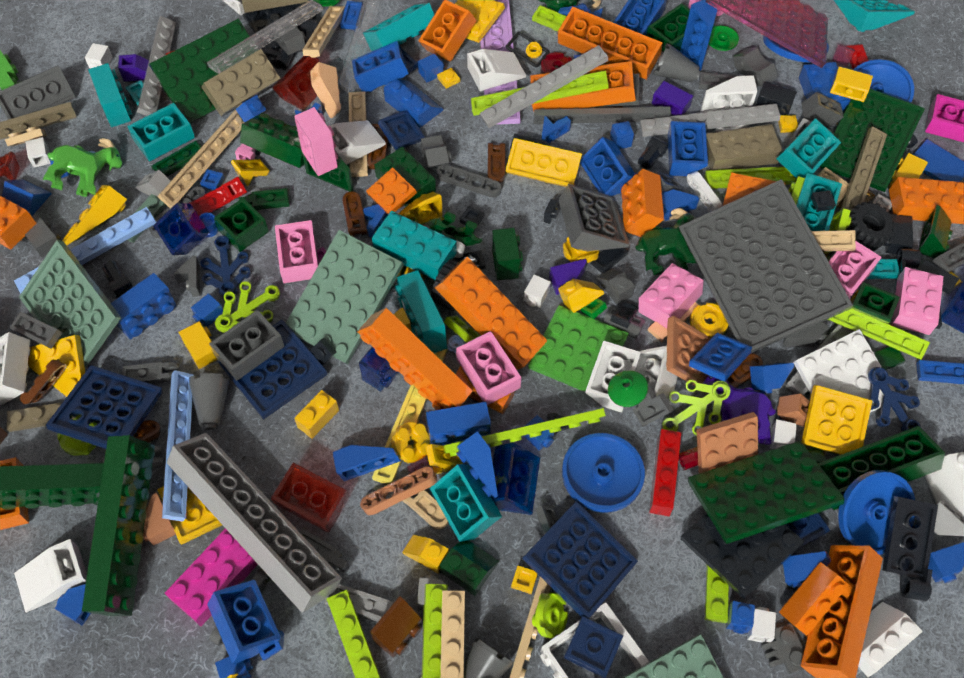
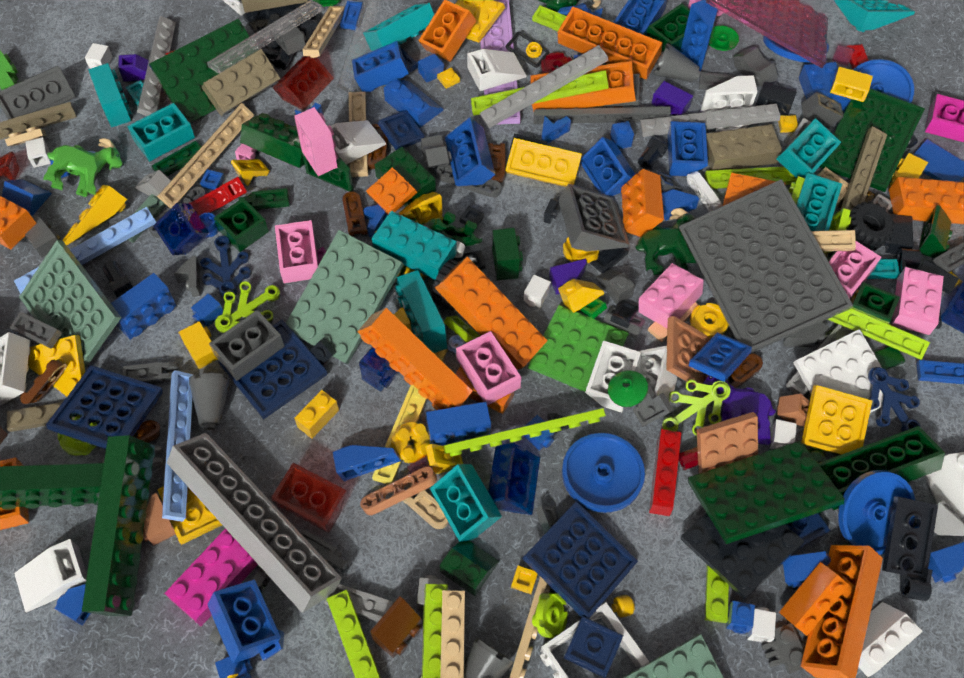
(250, 108): blue brick -> none
(325, 83): light nougat slope -> none
(426, 552): yellow slope -> none
(469, 154): none -> blue slope
(479, 458): blue slope -> none
(623, 606): none -> yellow piece
(769, 376): blue slope -> none
(823, 201): black plate -> none

